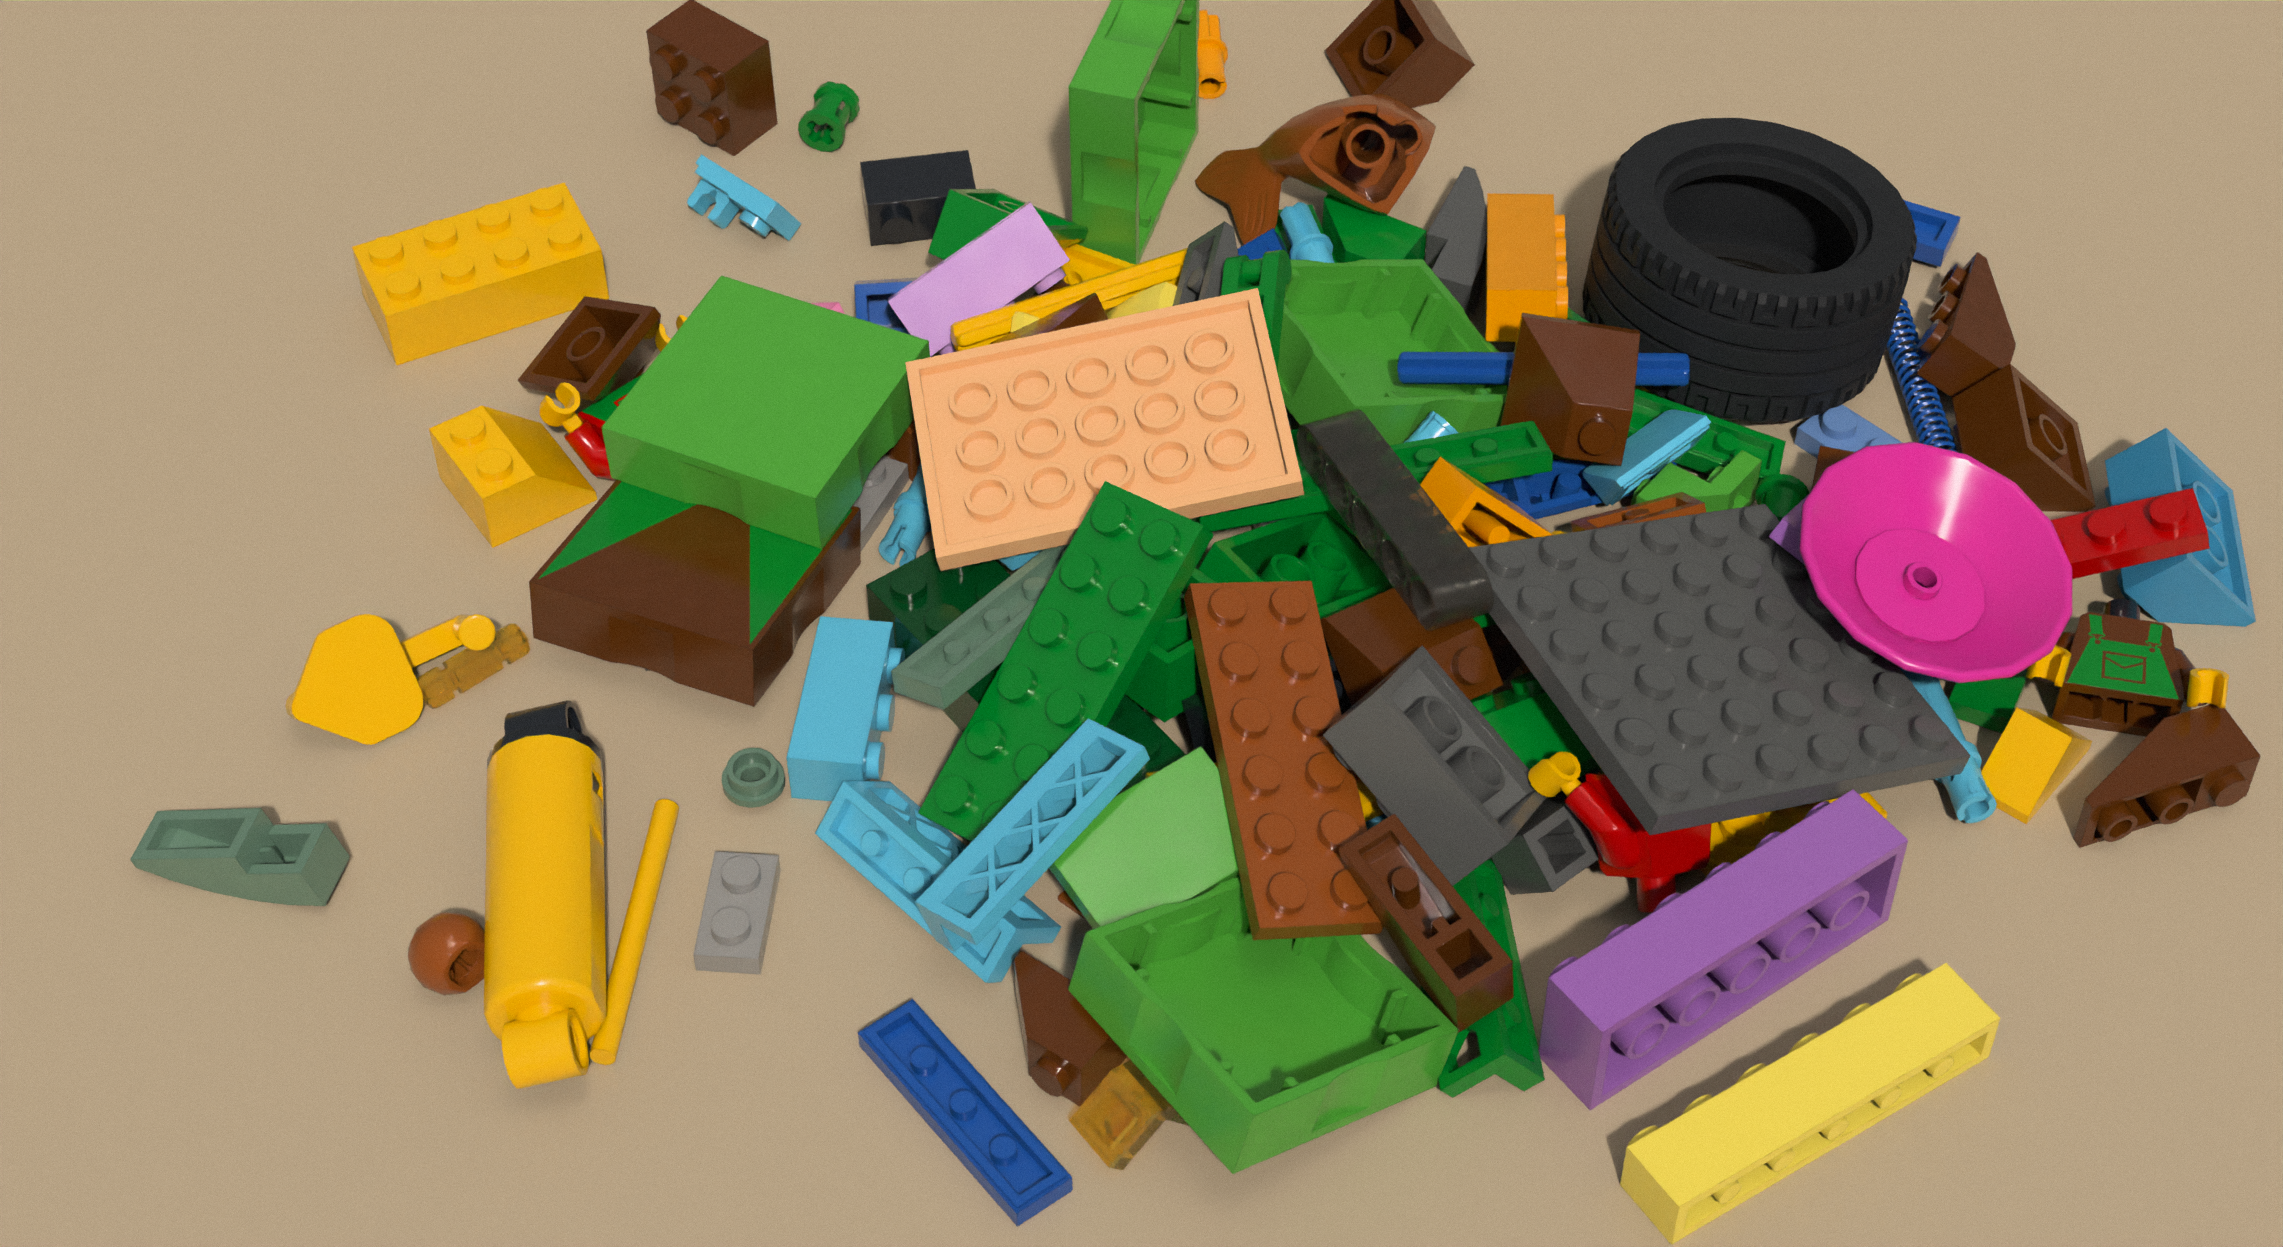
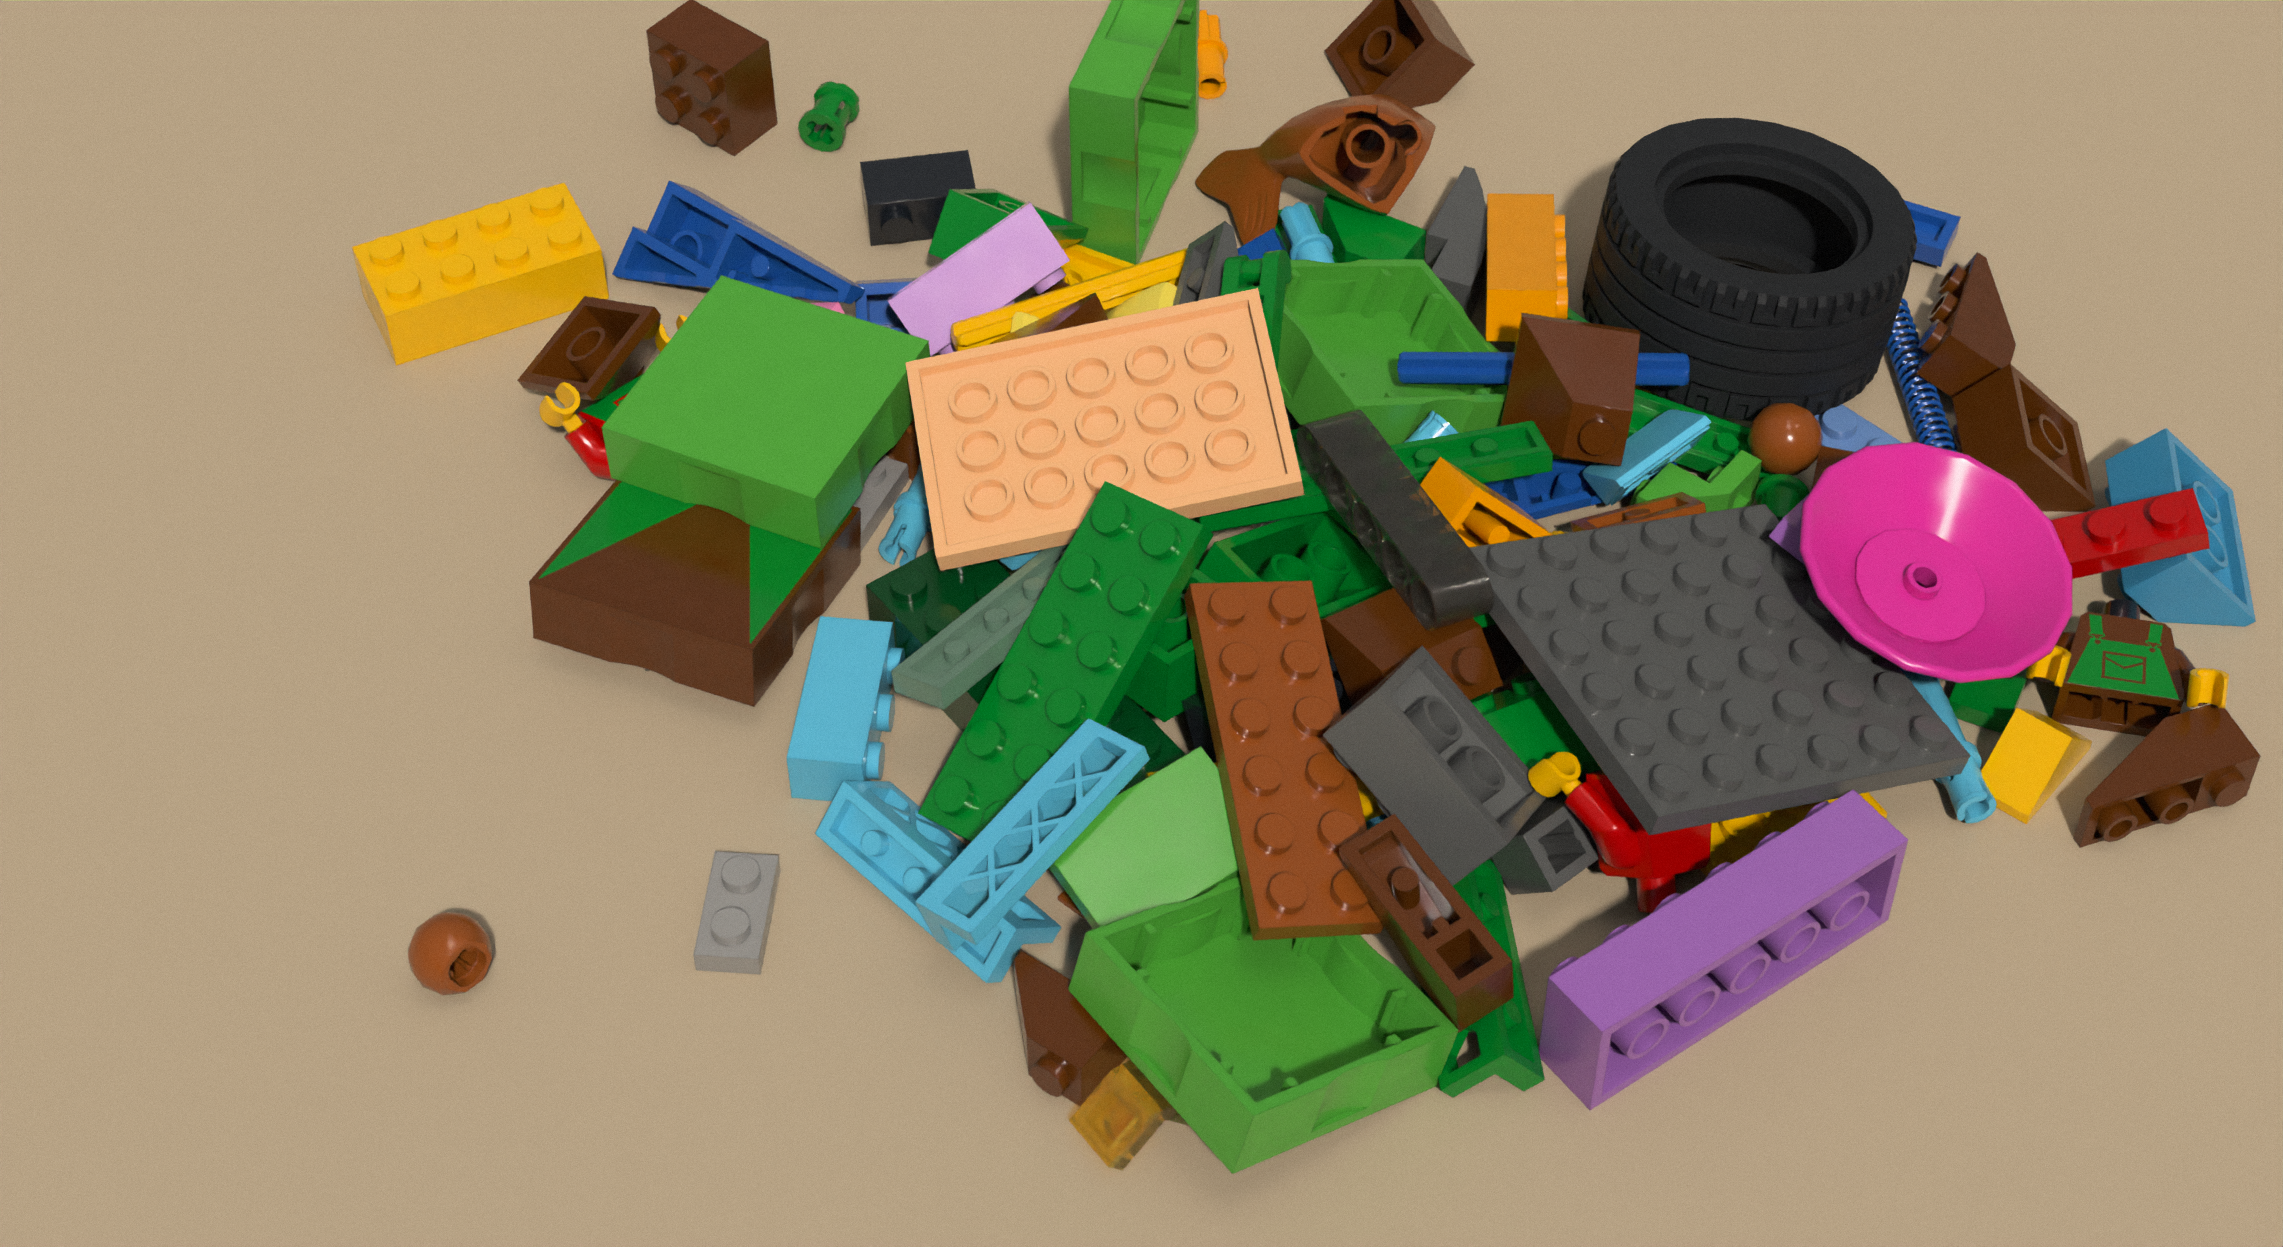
(243, 855): sand green slope -> none
(363, 677): yellow piece -> none
(472, 666): clear yellow axle -> none
(506, 472): yellow slope -> none
(544, 895): yellow piece -> none
(635, 931): yellow axle -> none
(700, 239): none -> blue wedge
(732, 194): medium azure plate -> none
(751, 766): sand green plate -> none
(965, 1112): blue tile -> none
(1785, 438): none -> dark orange piece
(1807, 1101): light yellow brick -> none

